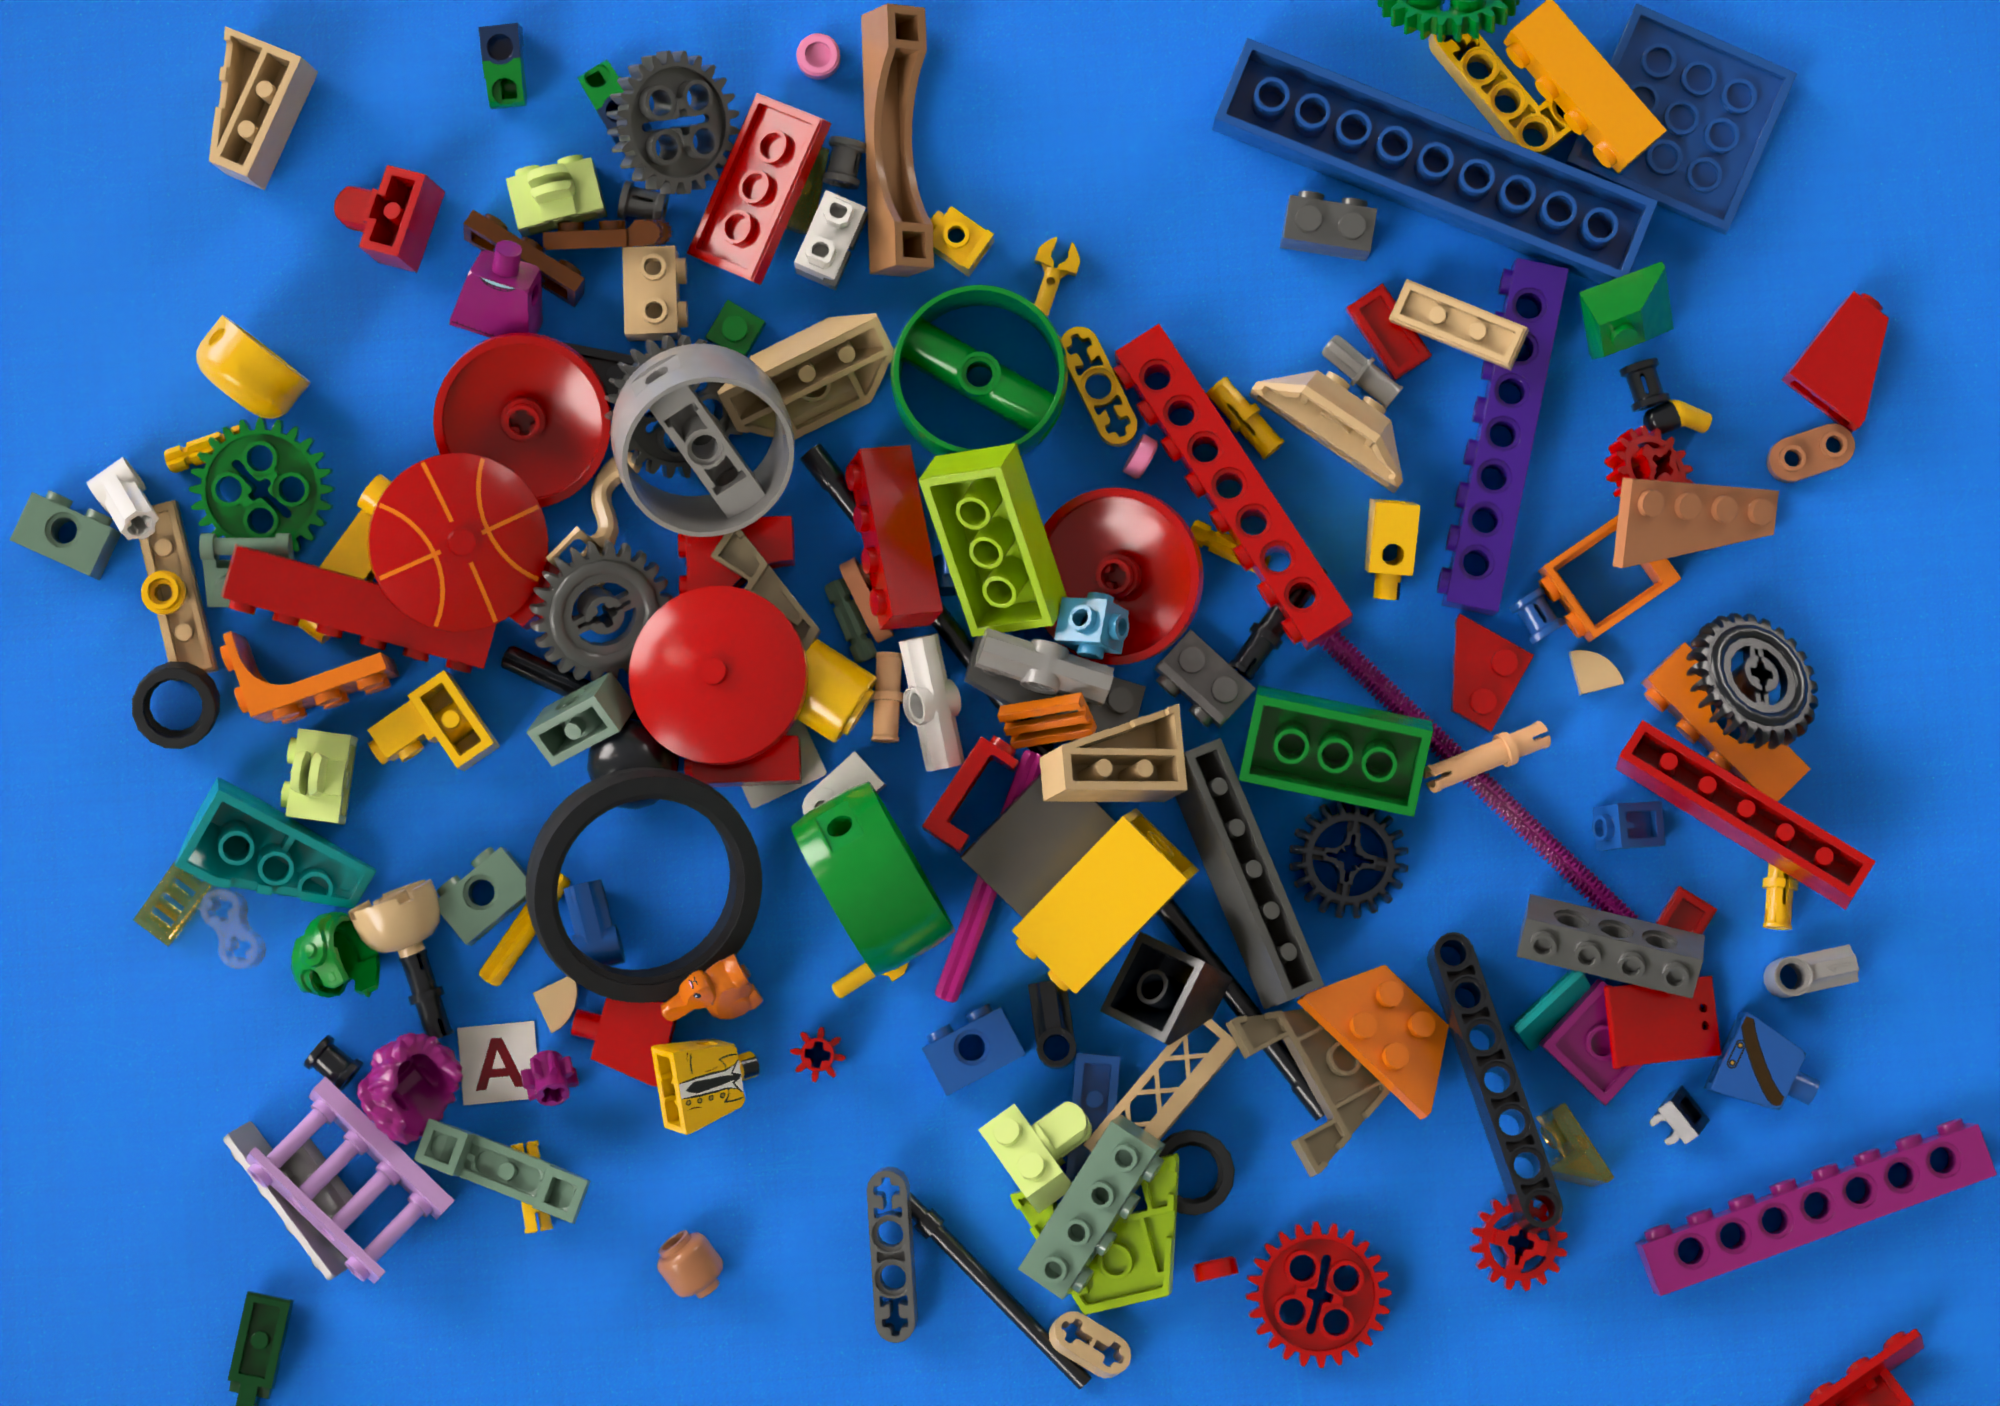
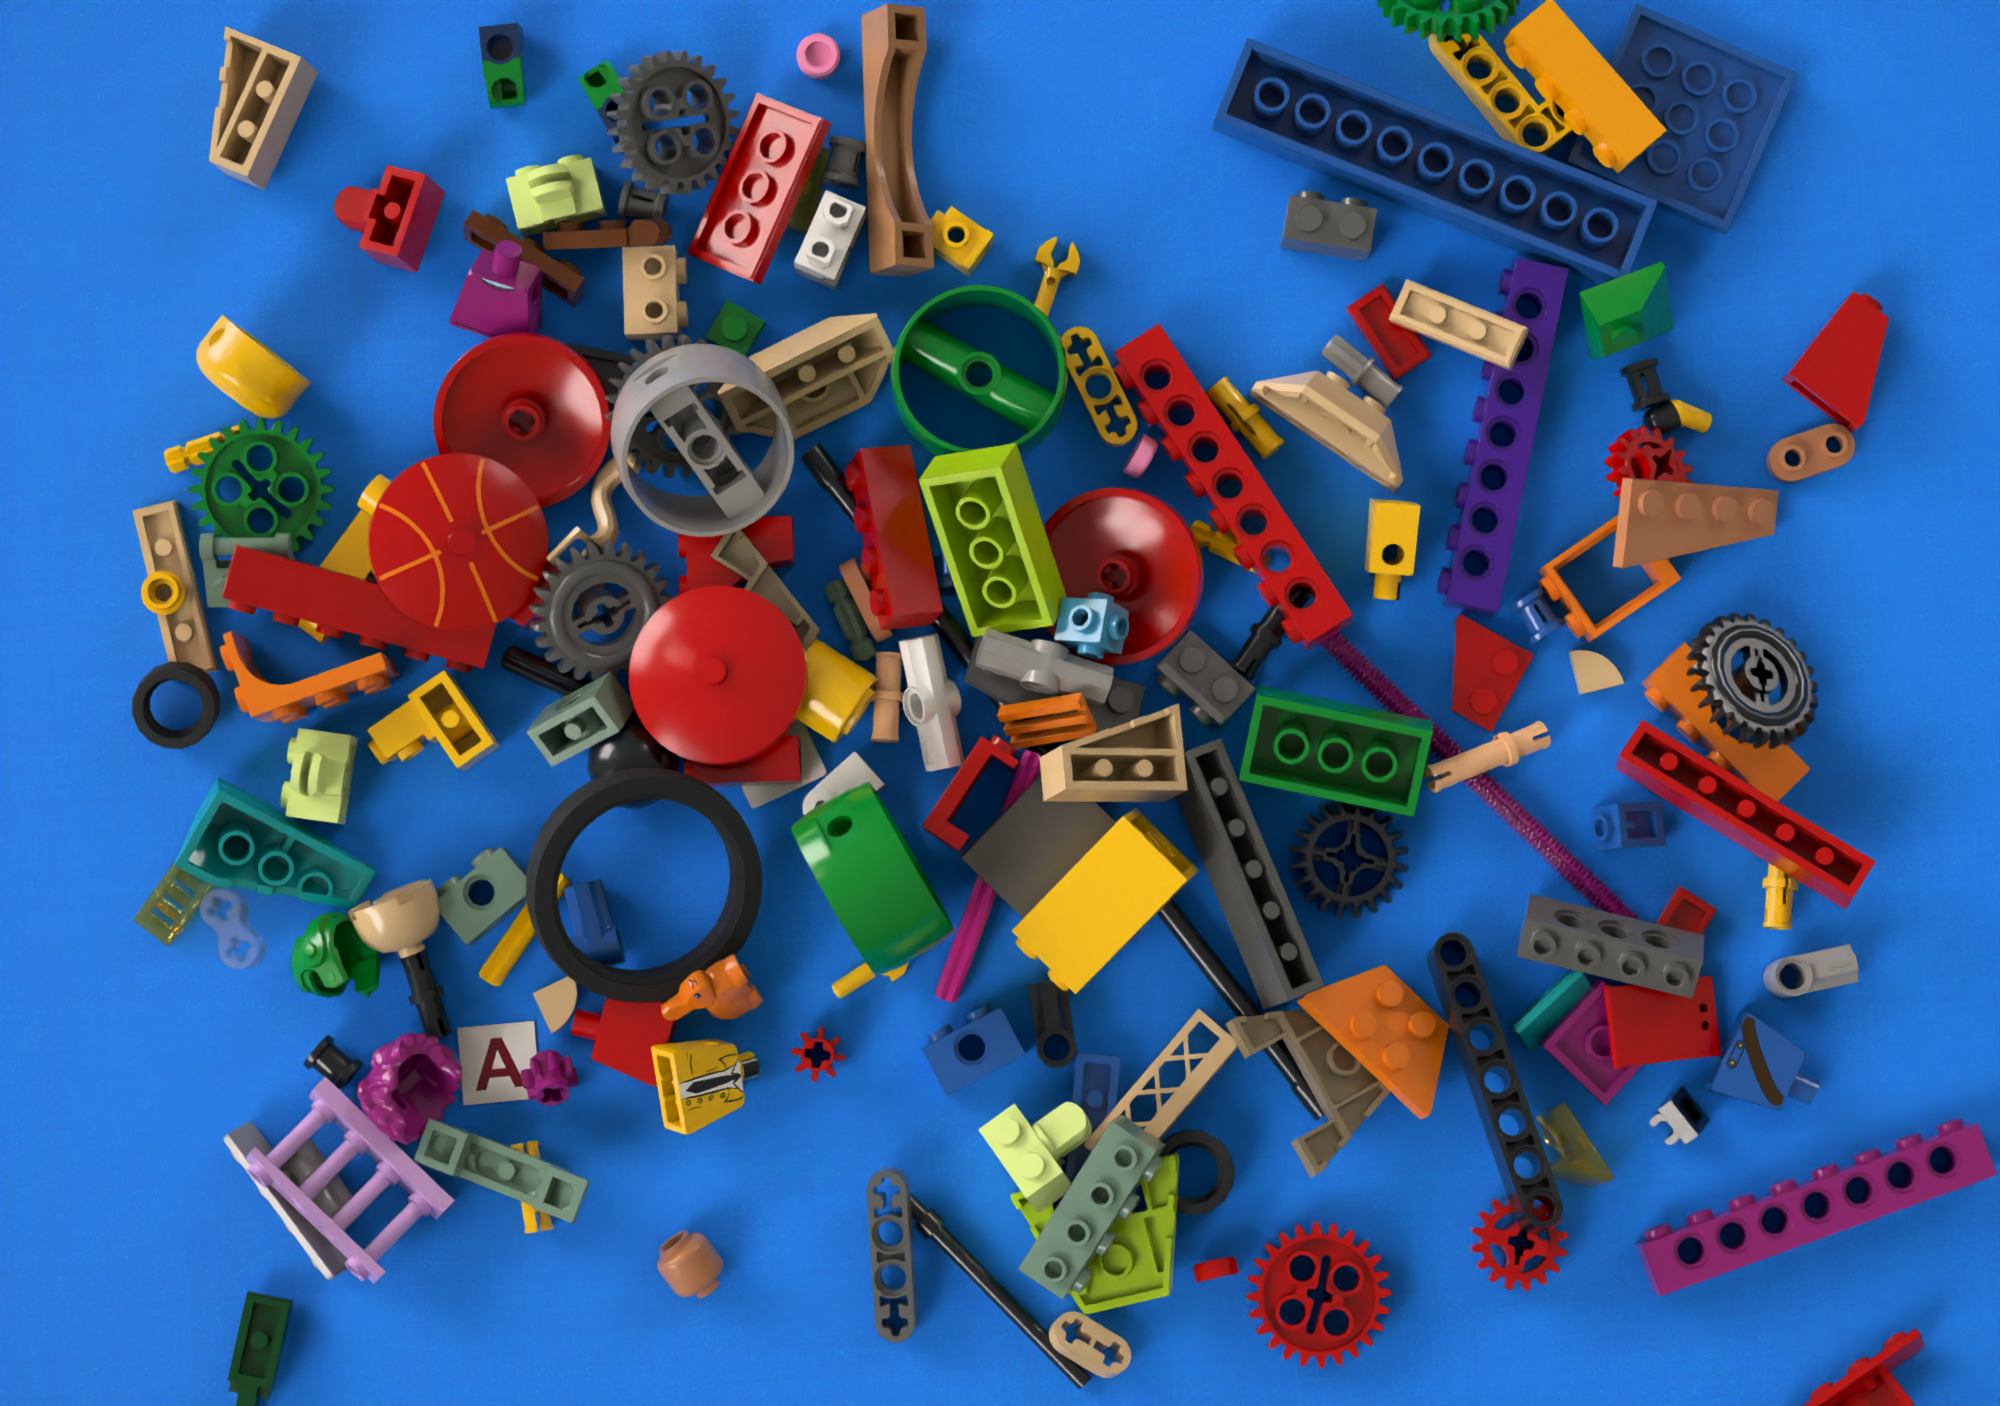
(40, 529): sand green brick -> none
(122, 496): white piece -> none
(1164, 990): black slope -> none

